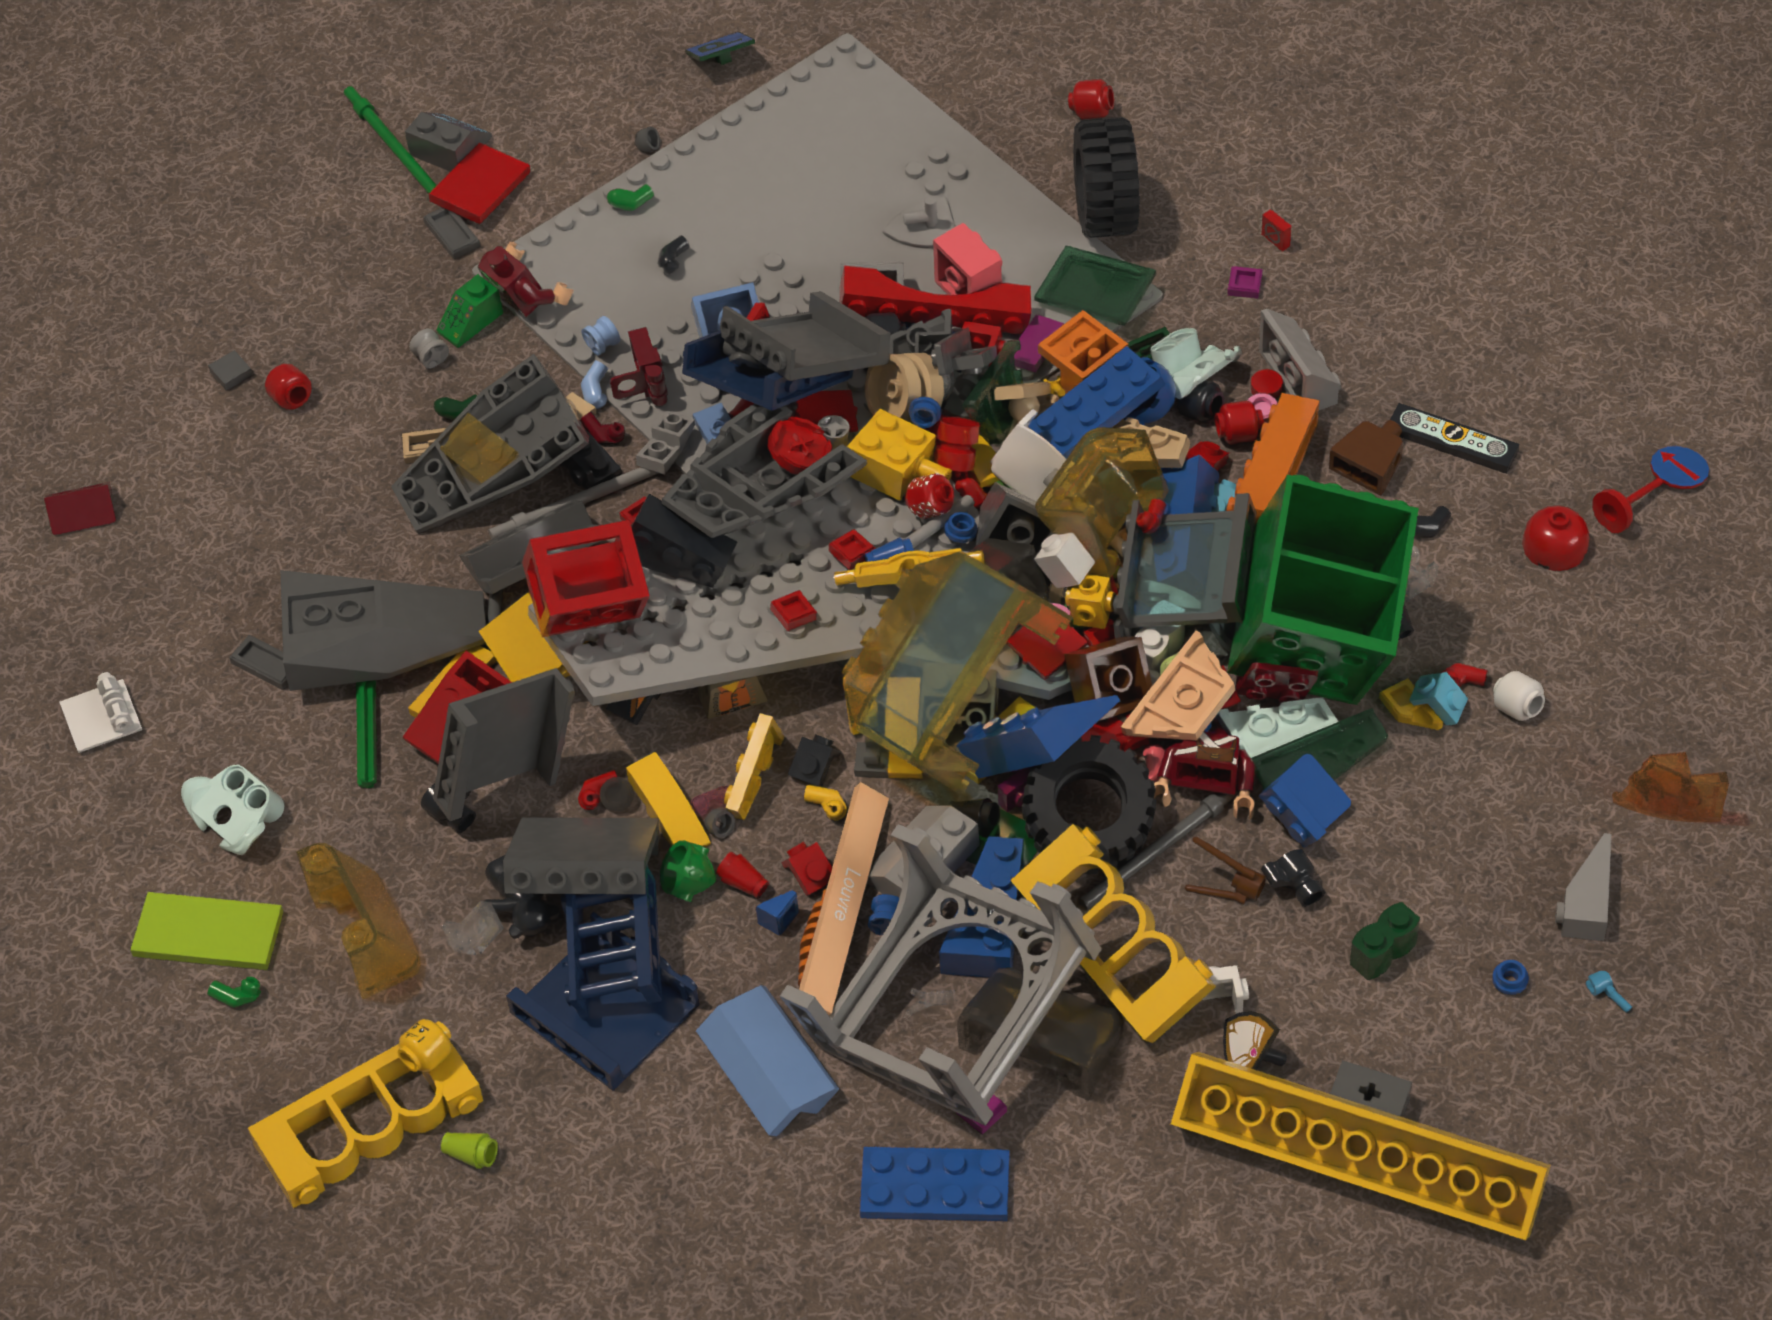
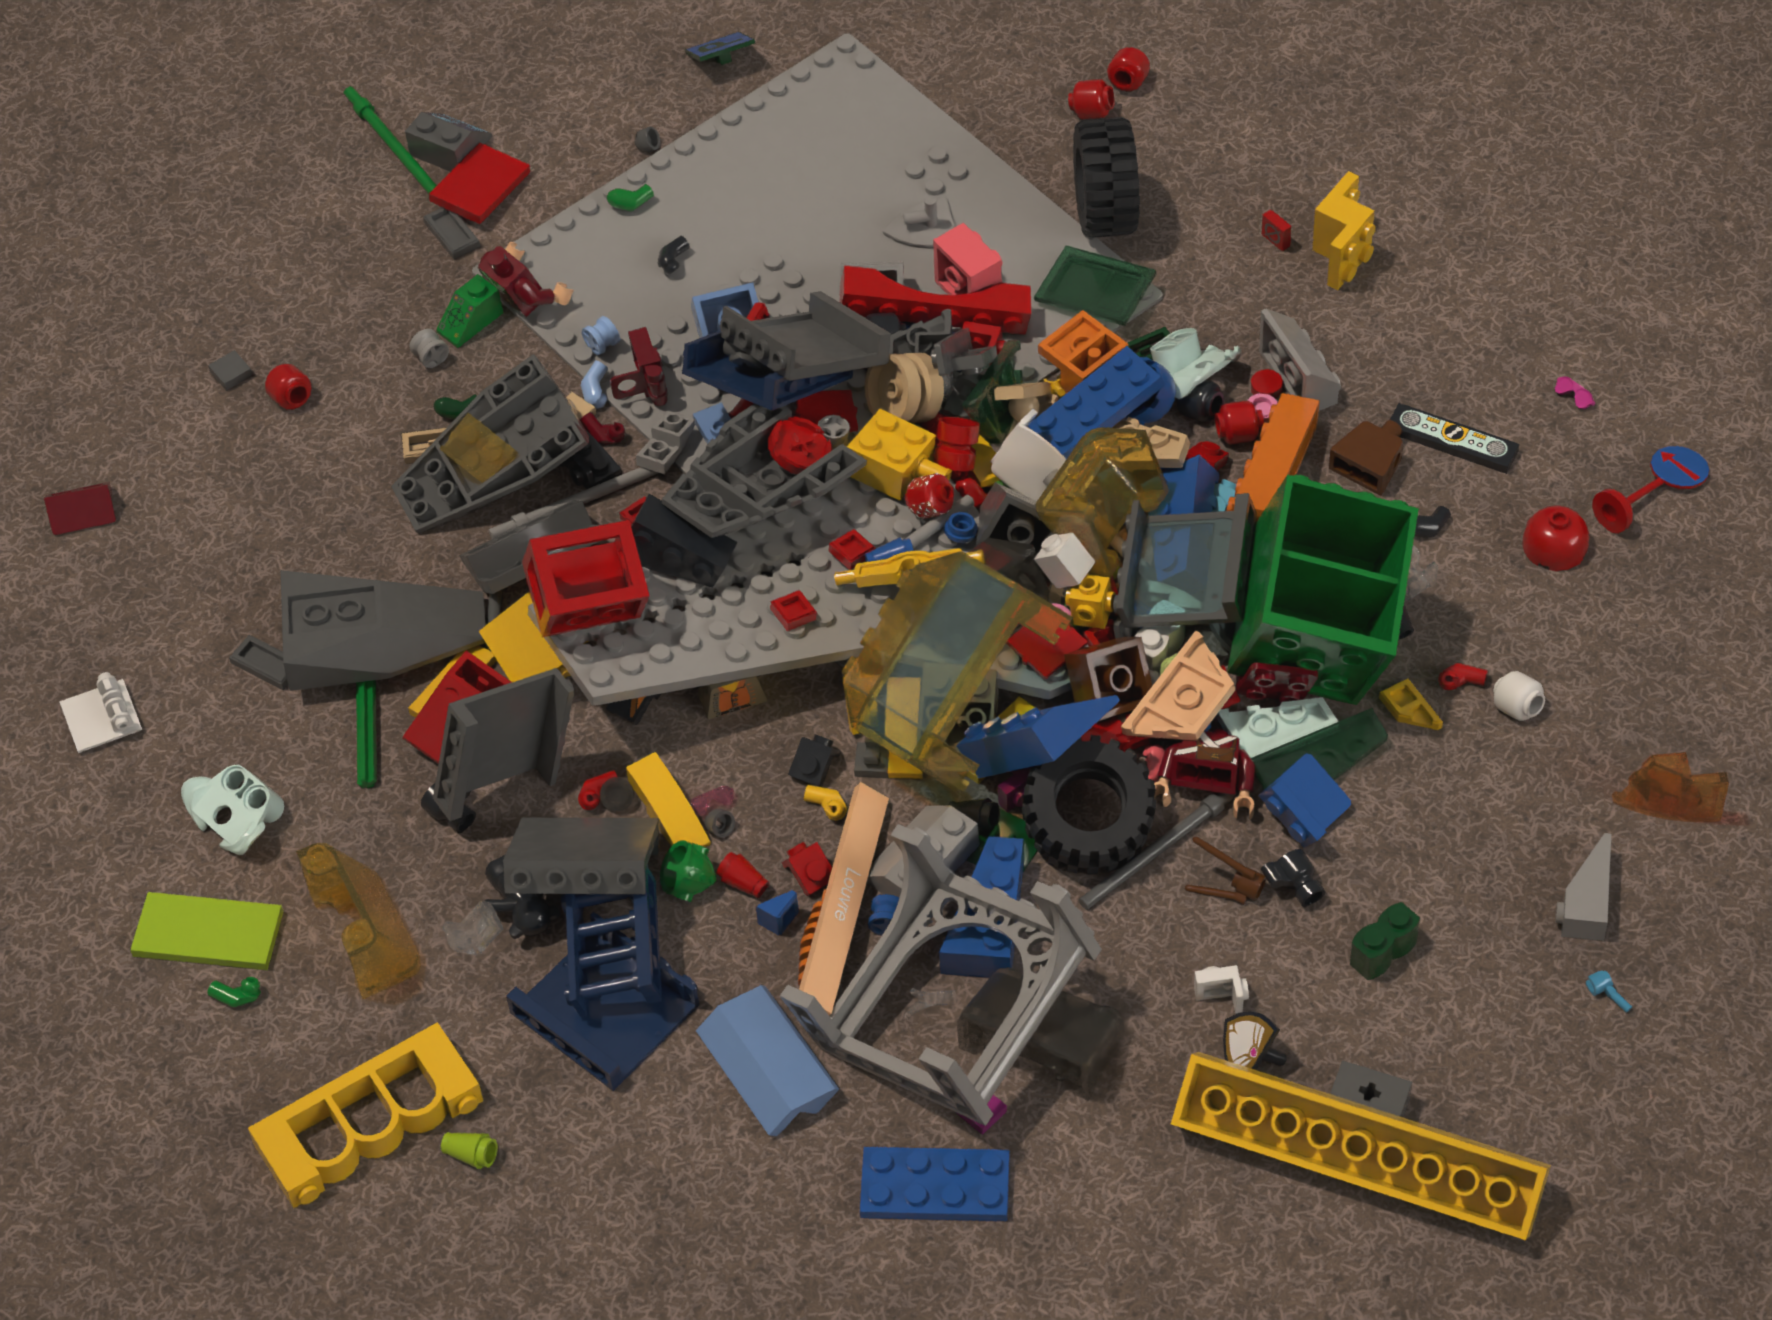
(424, 1045): yellow head -> none
(757, 757): yellow wing -> none
(921, 417): blue plate -> none
(1036, 332): magenta tile -> none
(1128, 69): none -> red head
(1151, 519): red arm -> none
(1175, 991): yellow fence -> none
(1245, 282): magenta tile -> none
(1343, 231): none -> yellow bracket
(1442, 696): medium azure bracket -> none
(1514, 969): blue plate -> none
(1583, 397): none -> dark pink piece

